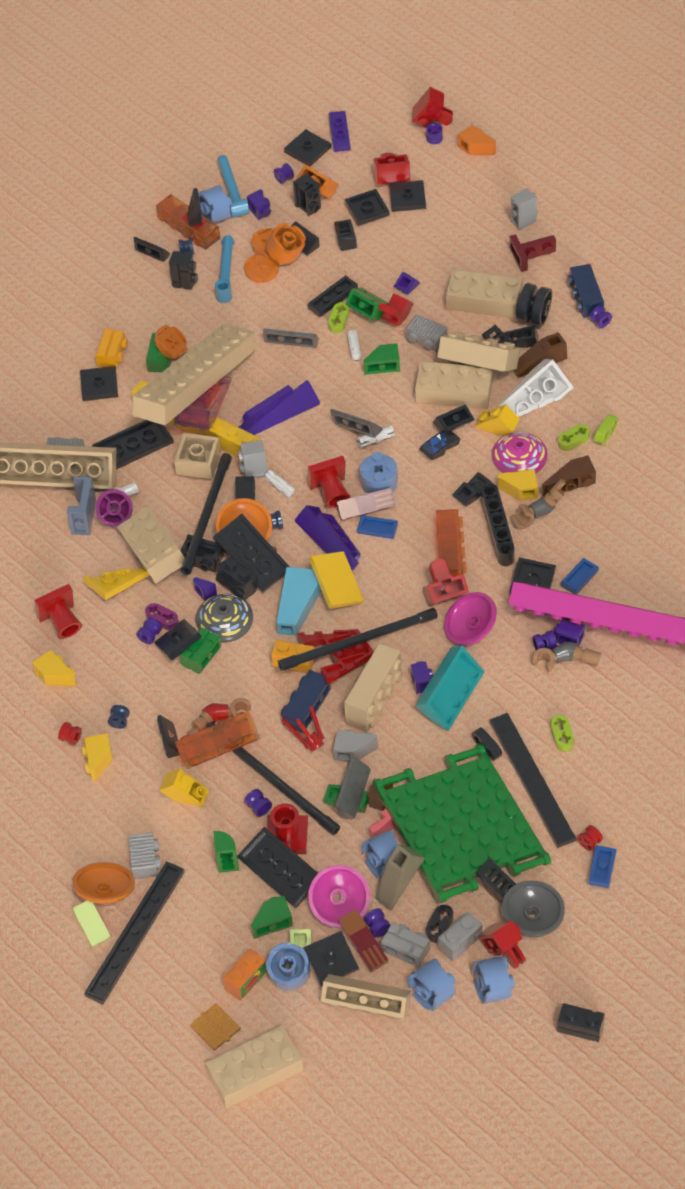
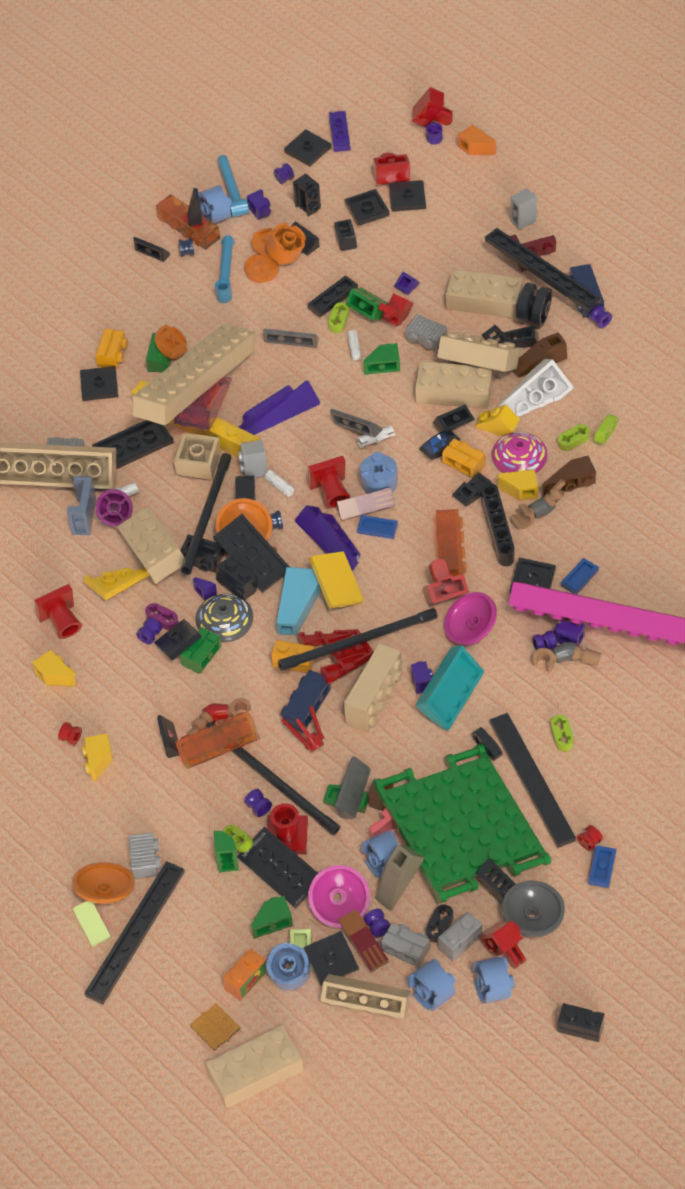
(118, 716): dark blue wheel -> none
(183, 270): black brick -> none
(183, 788): yellow slope -> none
(238, 836): none -> lime beam
(326, 185): orange brick -> none
(353, 744): light grey slope -> none
(464, 458): none -> light orange brick
(543, 269): none -> black tile

